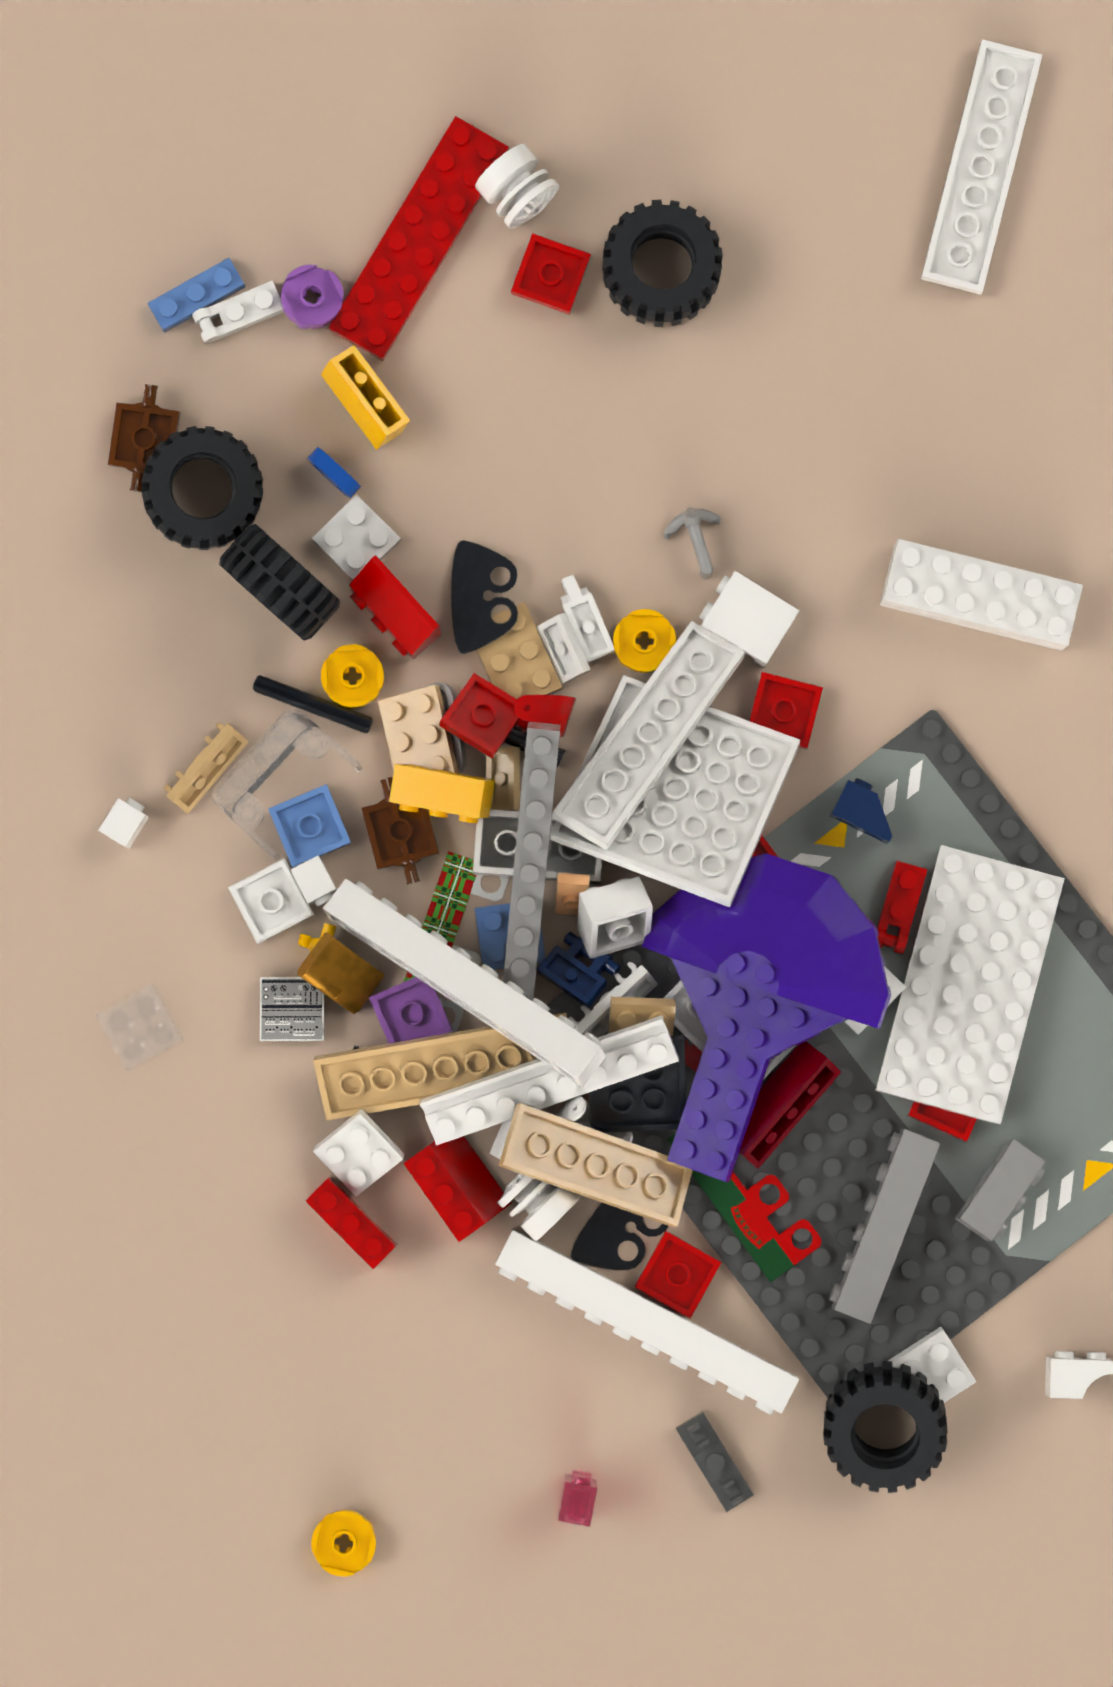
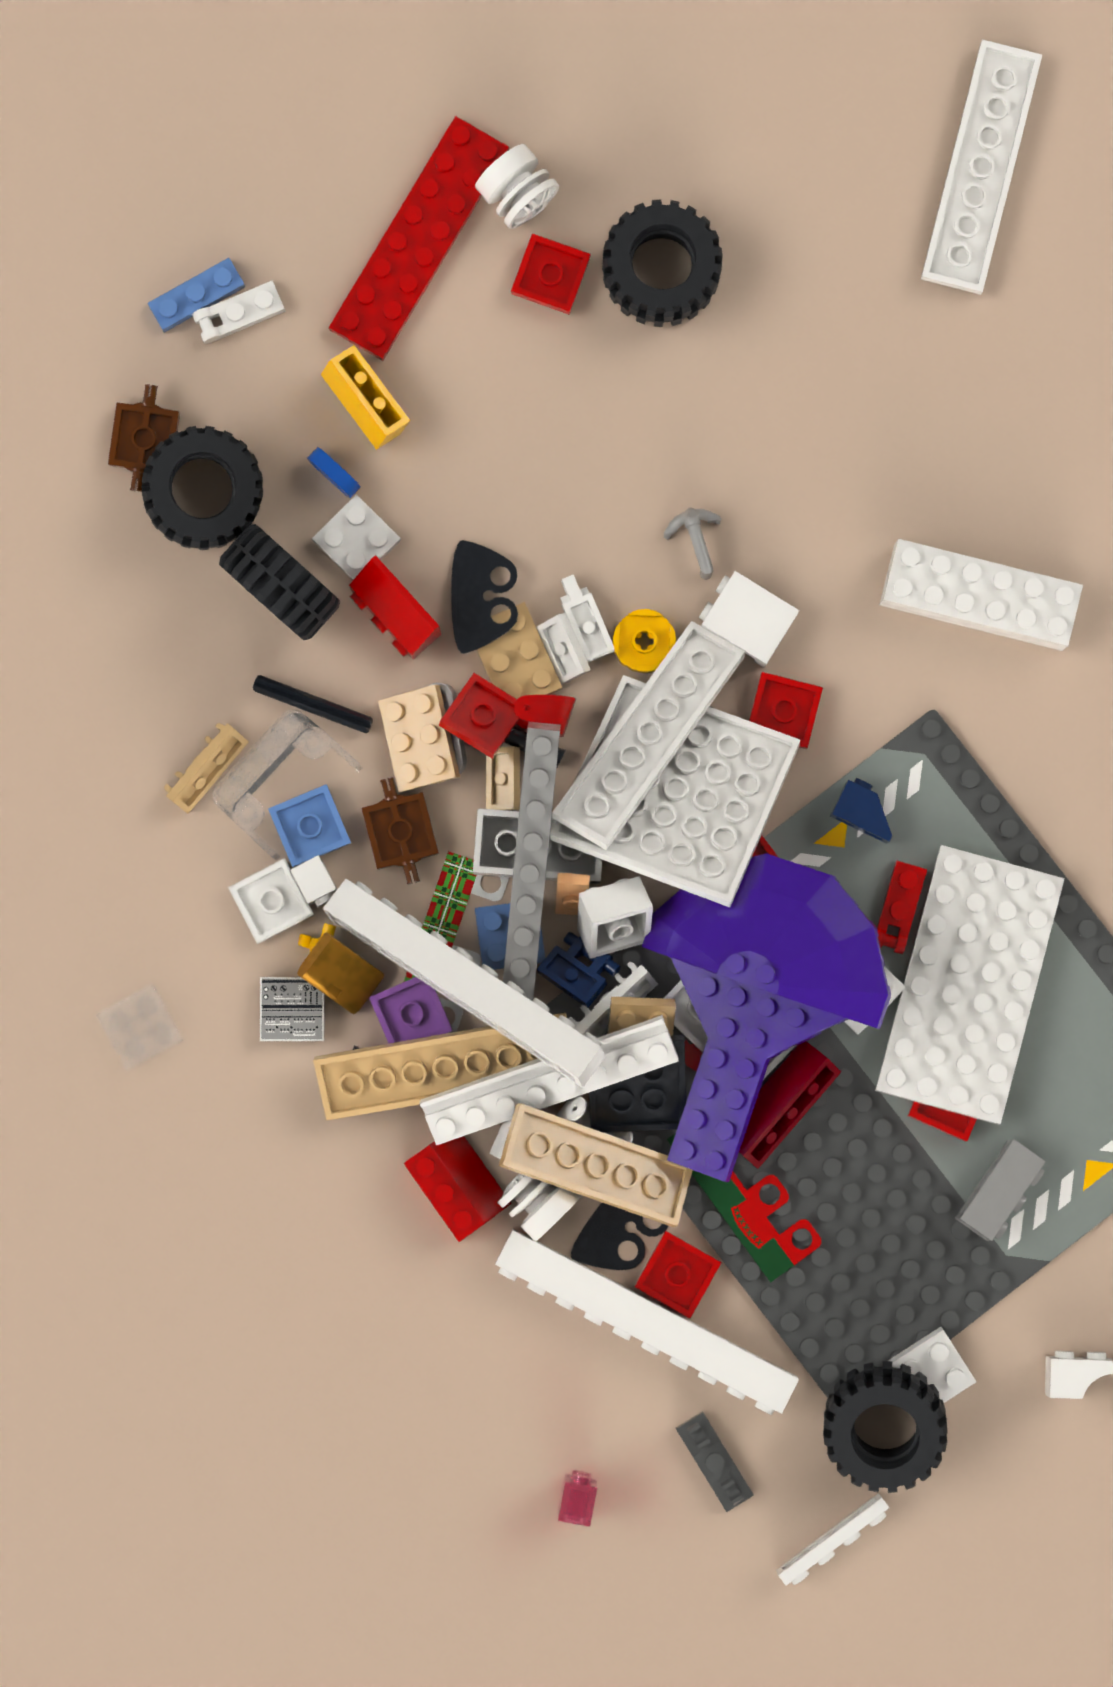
(124, 822): white brick -> none
(319, 281): medium lavender plate -> none
(328, 1552): yellow plate -> none
(351, 1222): red brick -> none
(358, 1152): white plate -> none
(365, 689): yellow plate -> none
(441, 792): yellow brick -> none
(844, 1532): none -> white plate
(885, 1225): light grey brick -> none

